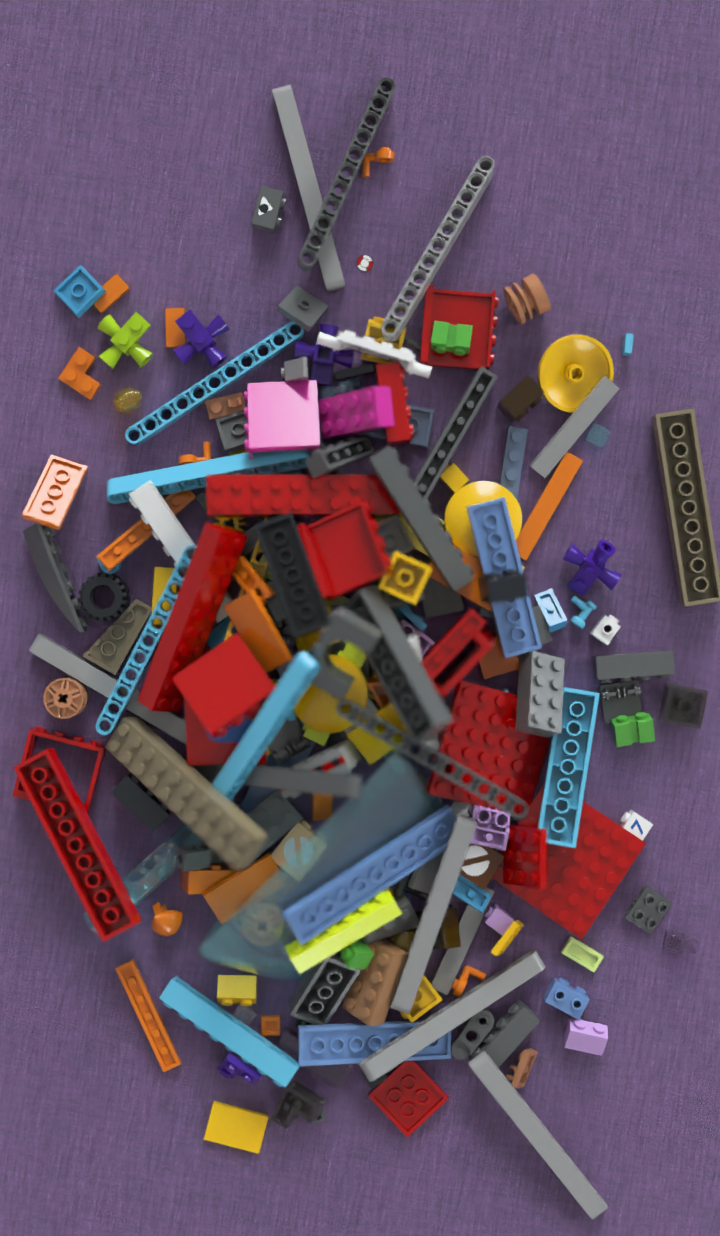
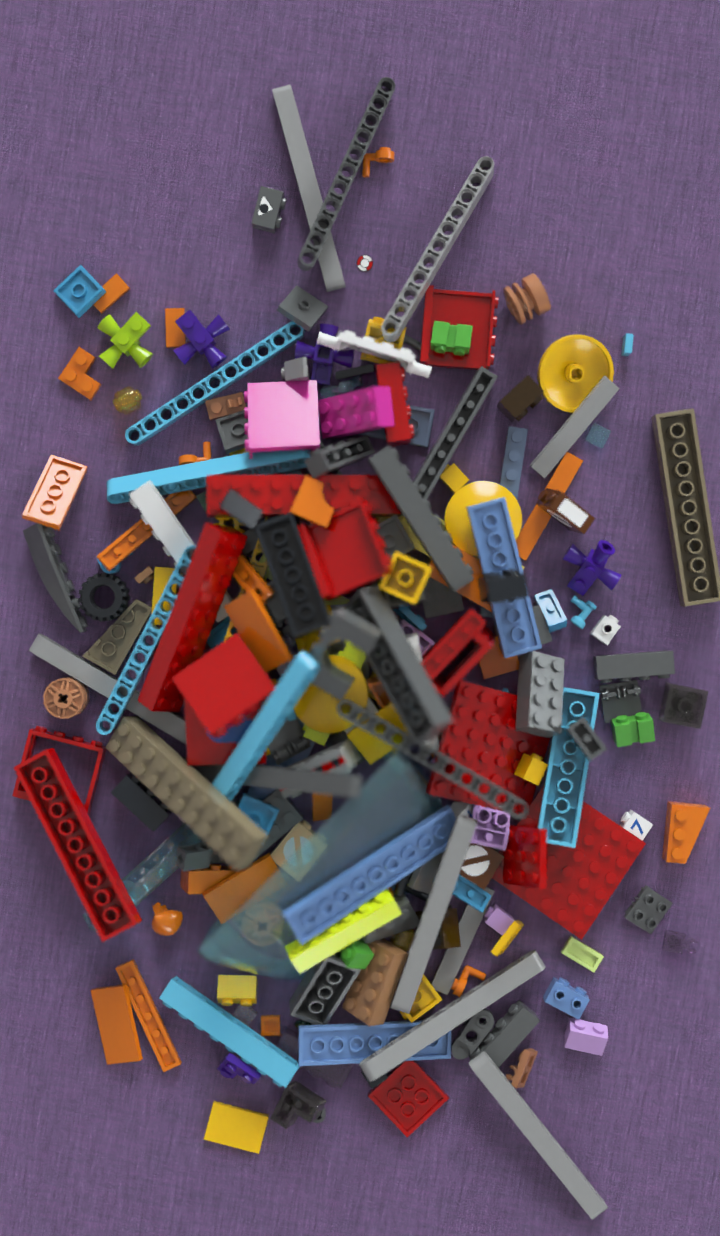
(116, 1024): none -> orange tile
(145, 576): none -> medium nougat plate
(240, 508): none -> black slope
(259, 812): none -> dark azure tile
(311, 503): none -> orange tile
(531, 768): none -> yellow brick
(565, 510): none -> reddish brown brick
(586, 739): none -> dark grey brick
(682, 829): none -> orange wedge

